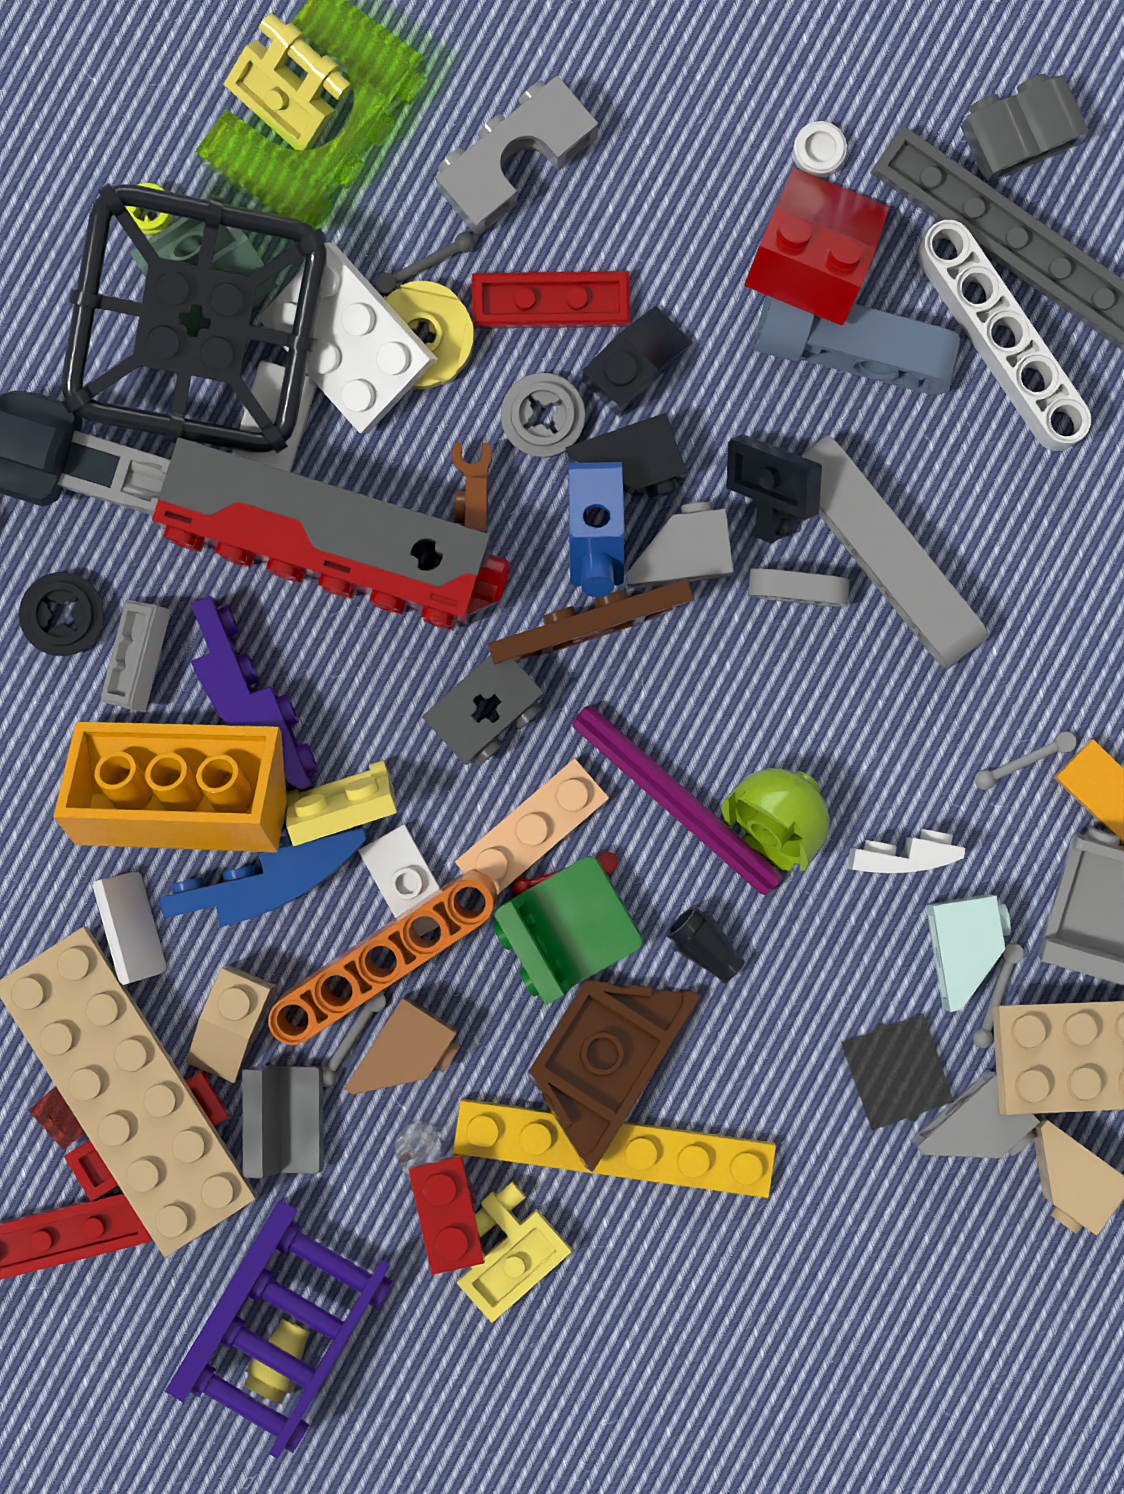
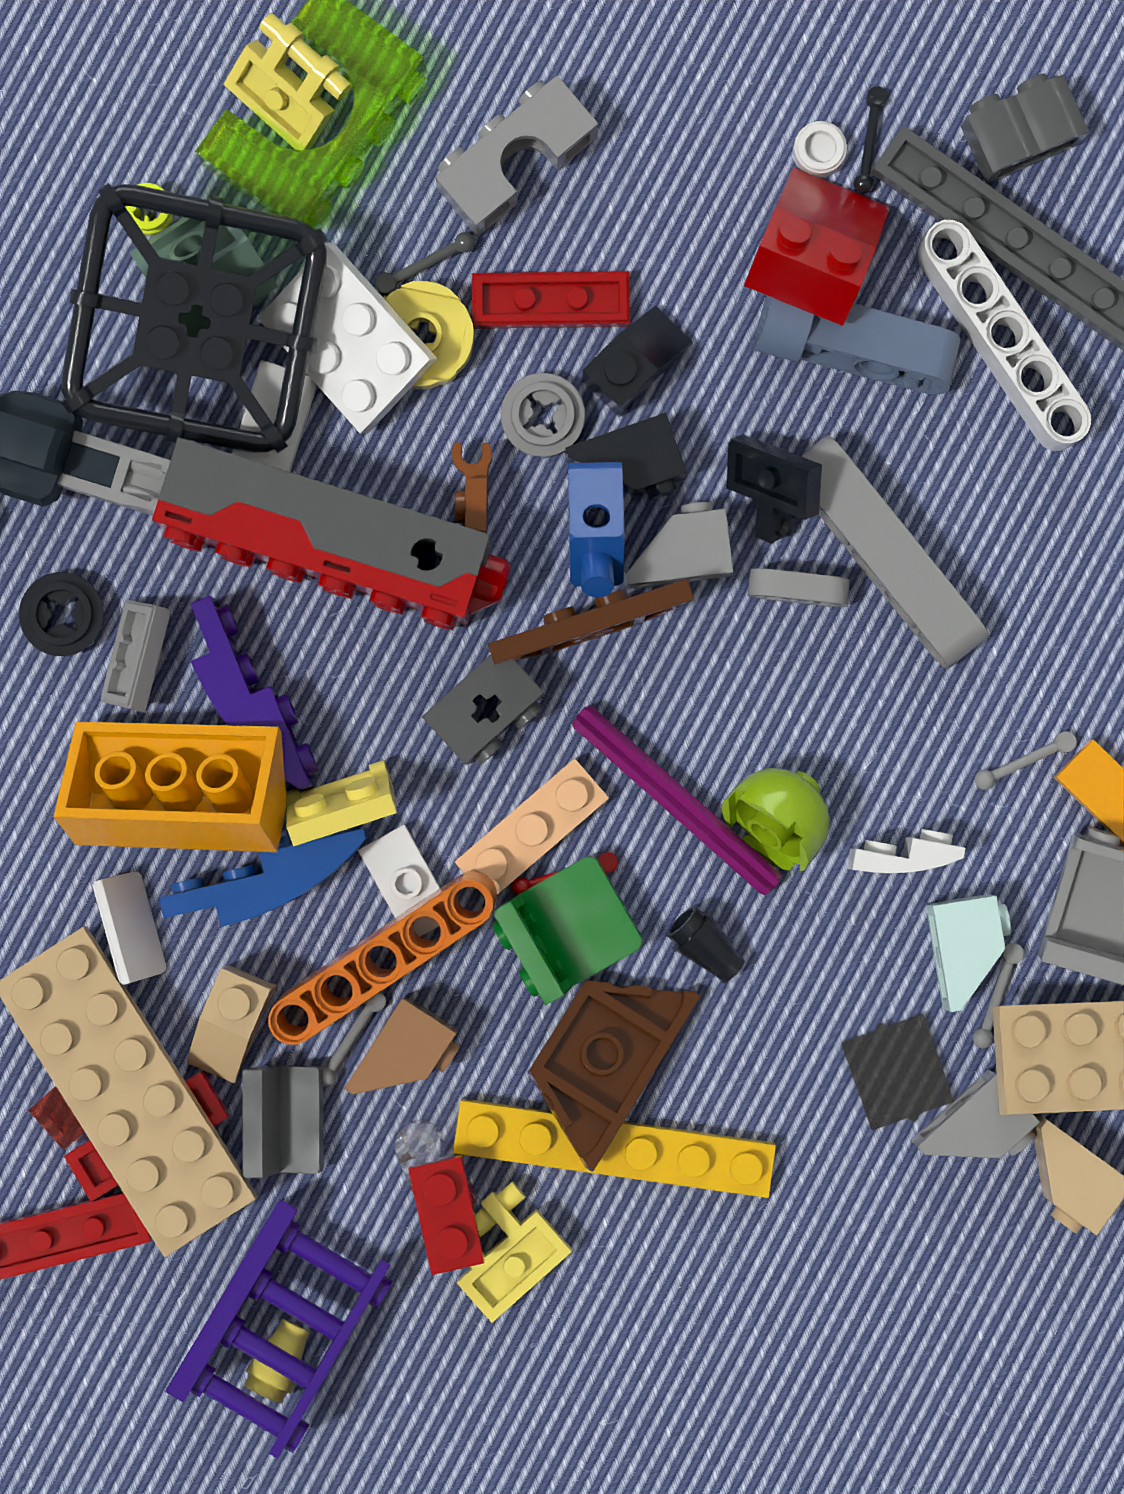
(875, 99): none -> black hinge

